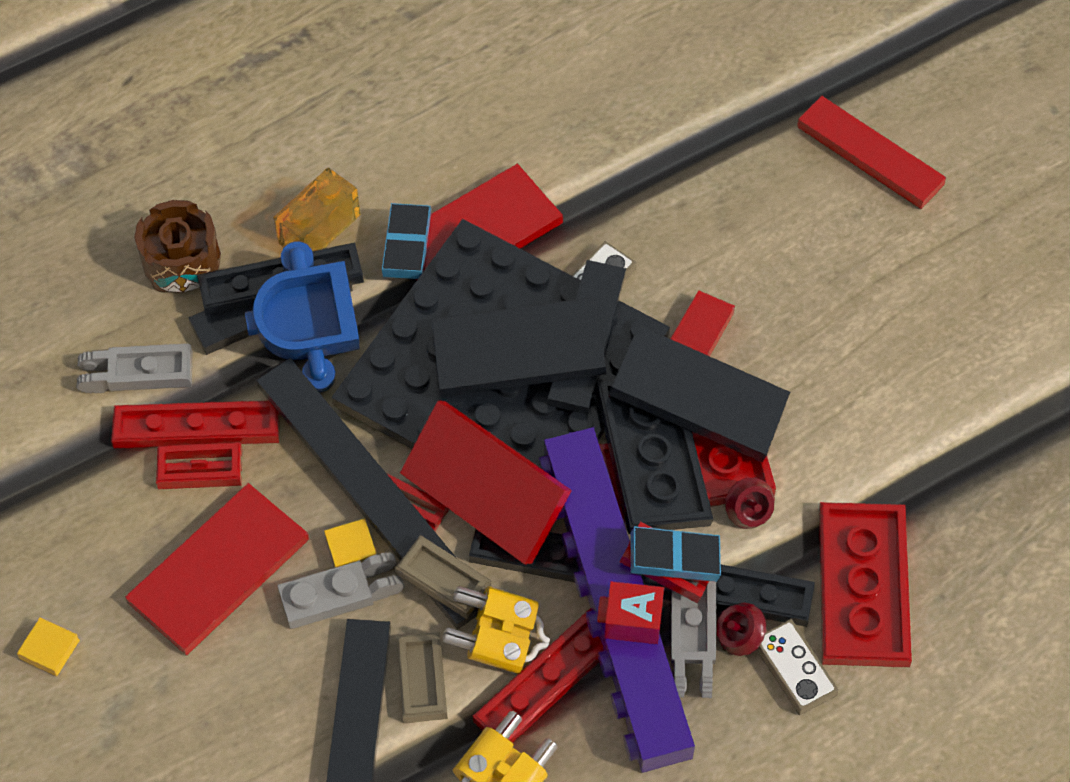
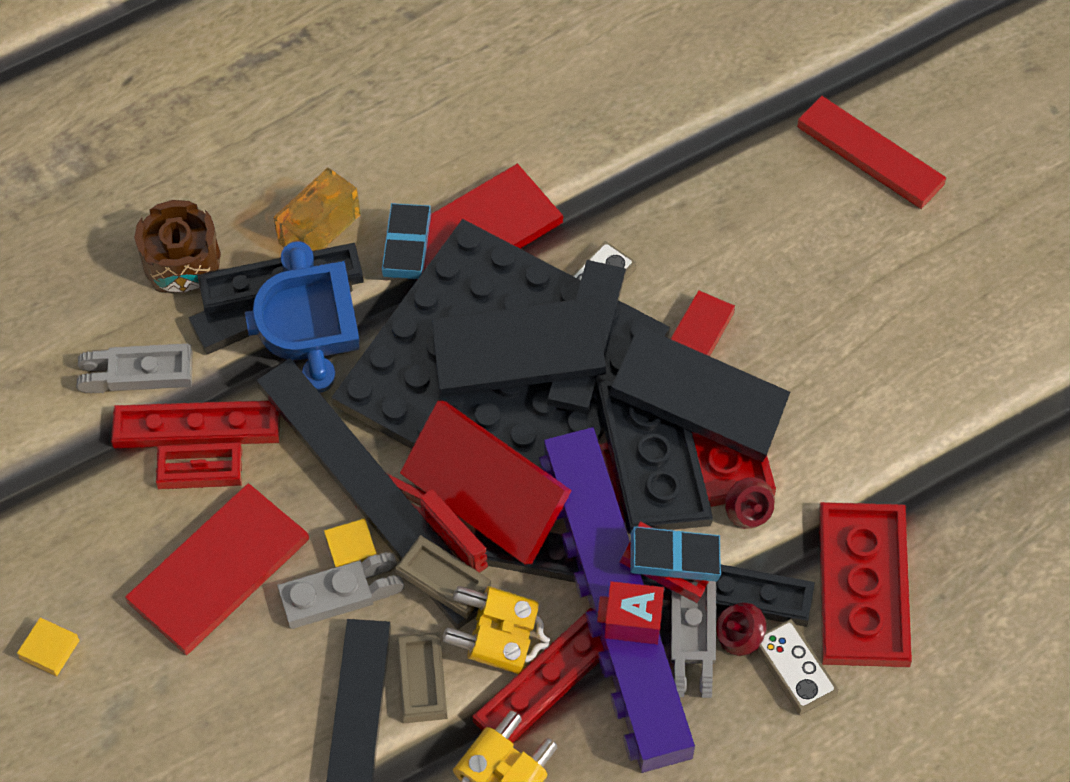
(453, 531): none -> red tile

